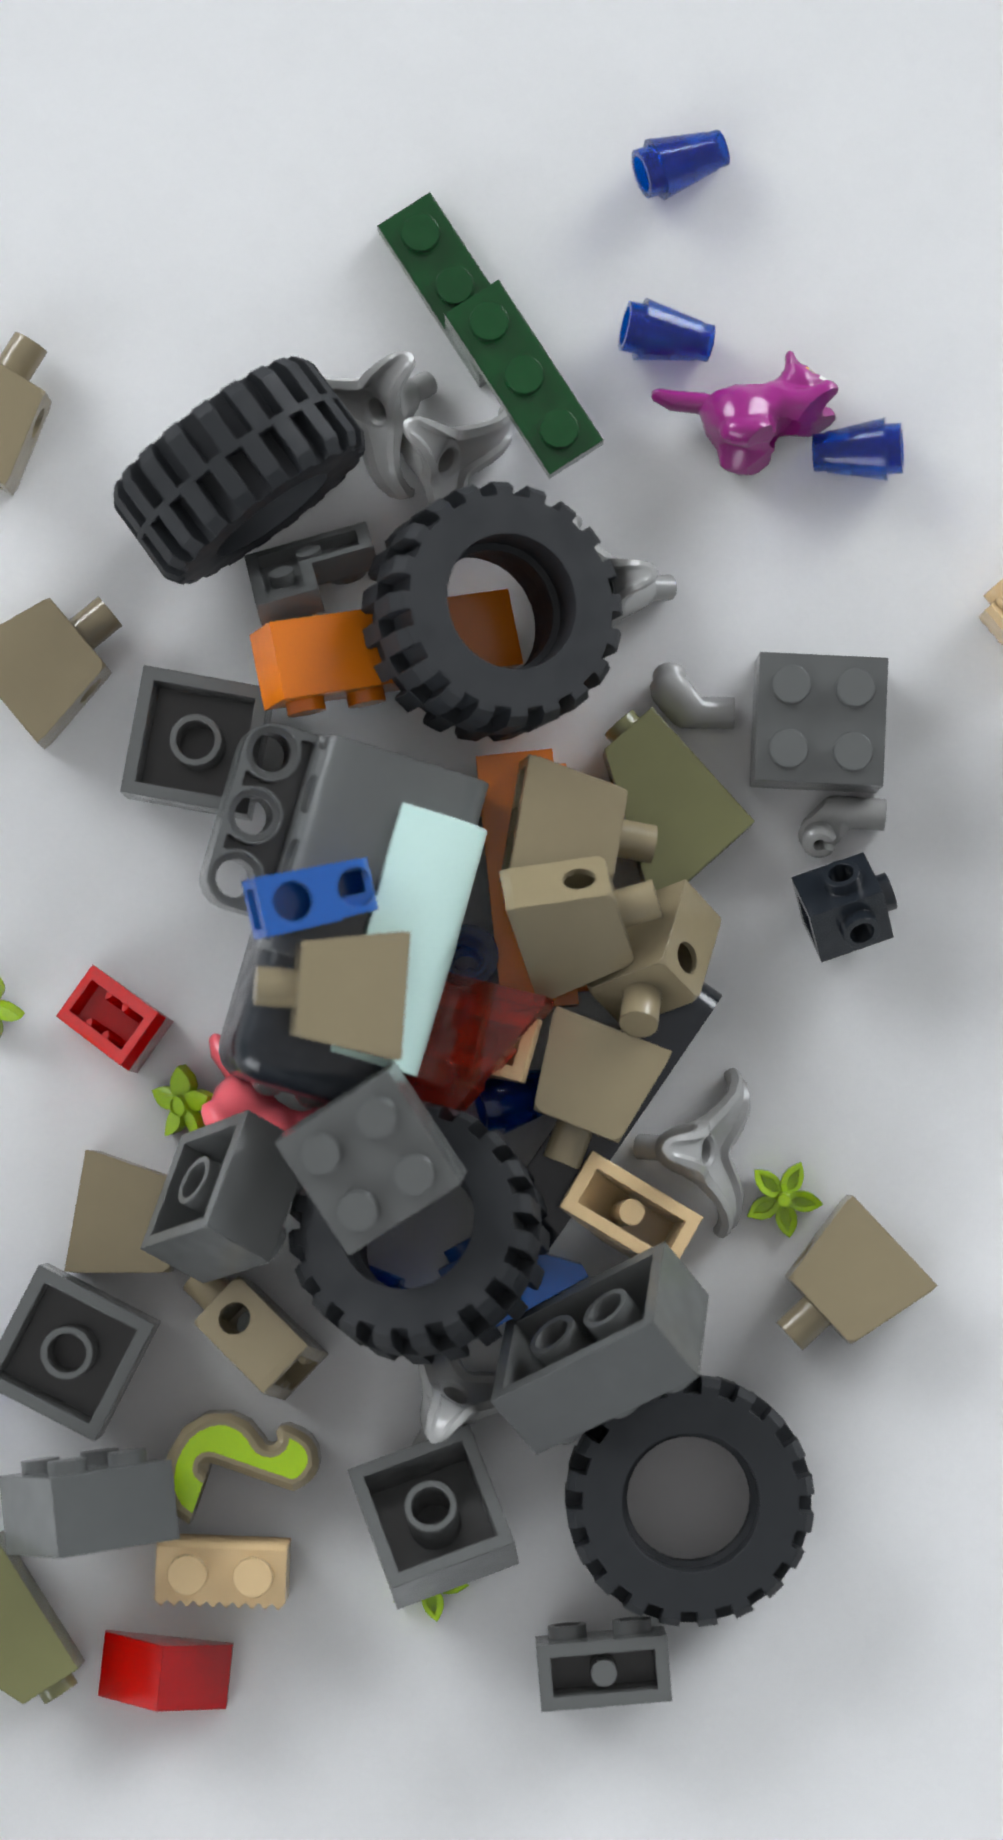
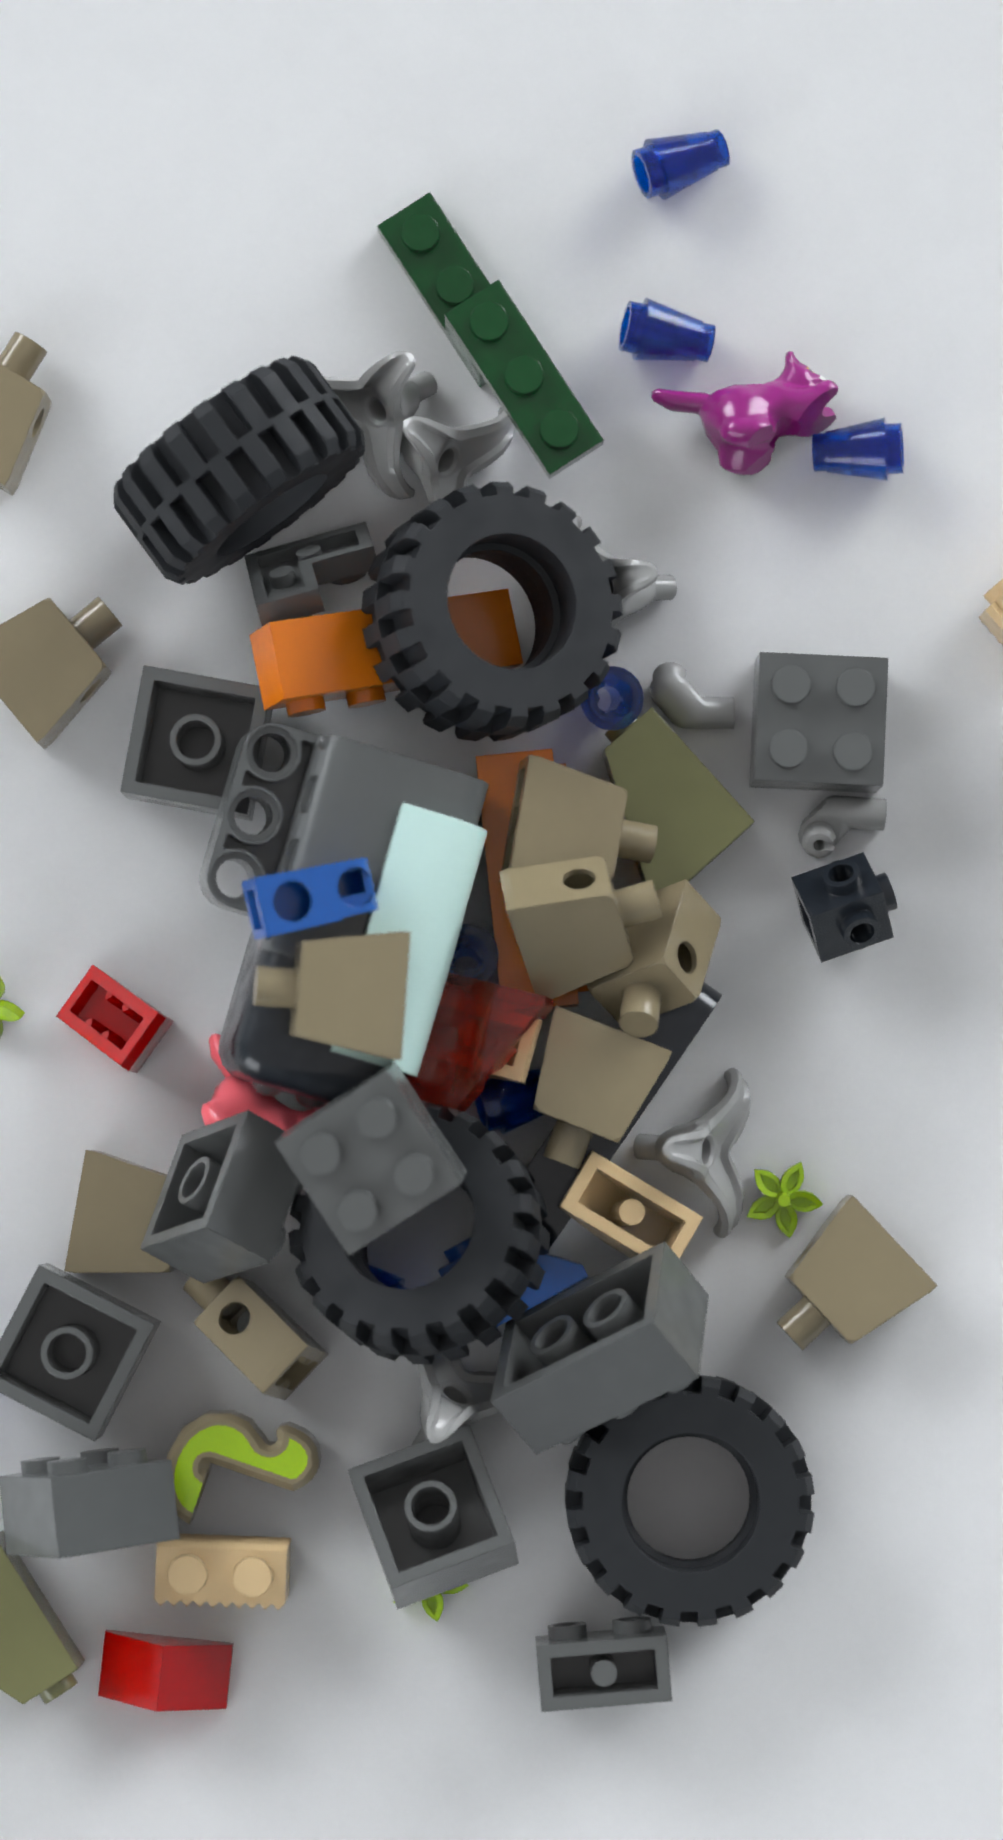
(182, 1100): lime plant -> none
(625, 700): none -> clear blue cone

